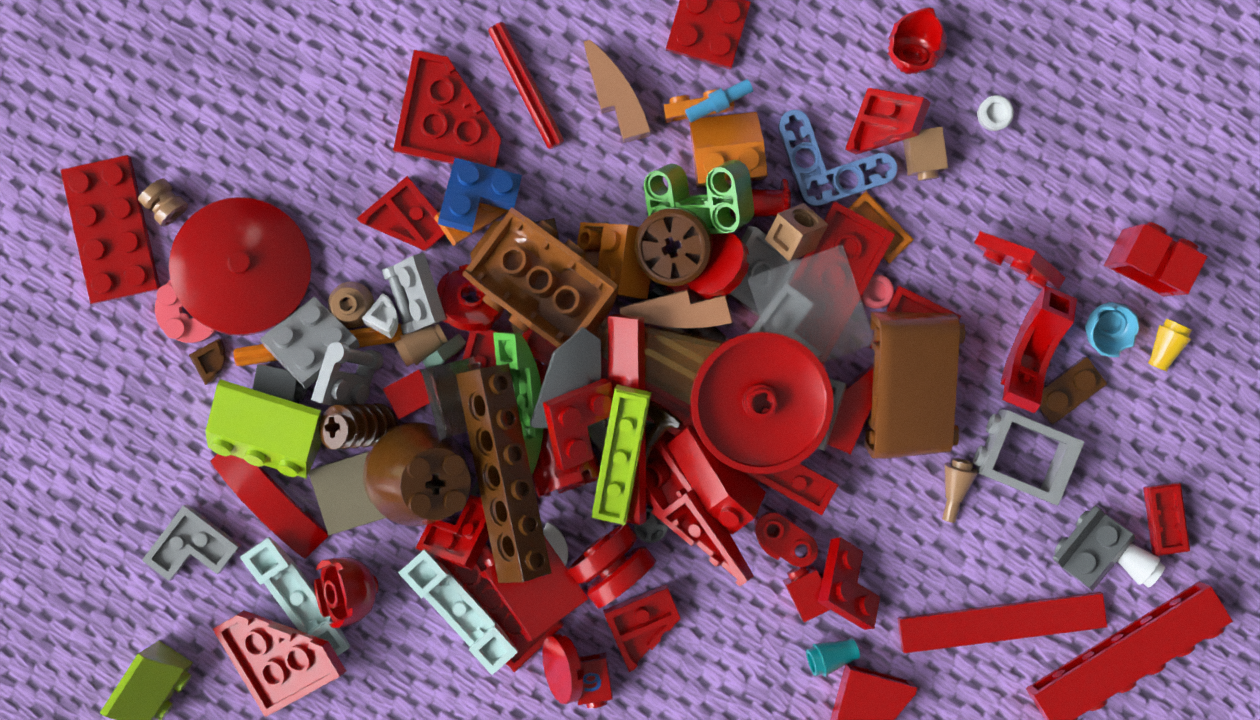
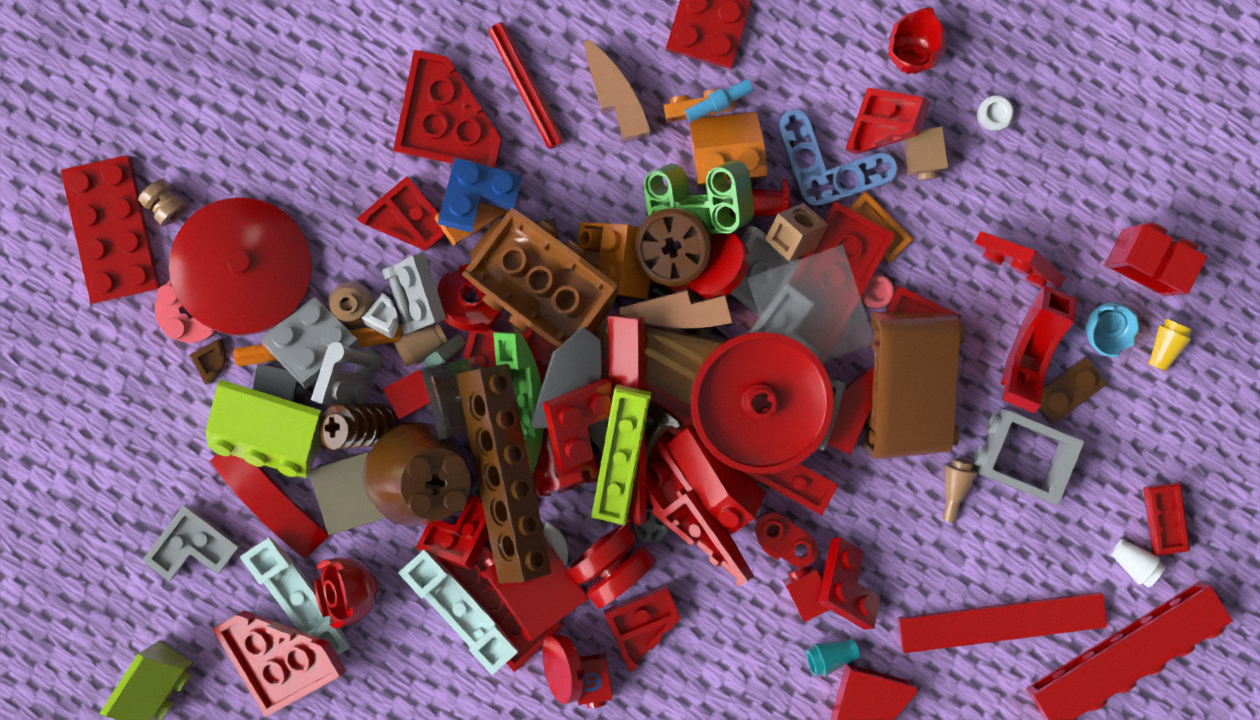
(1092, 547): dark grey bracket -> none

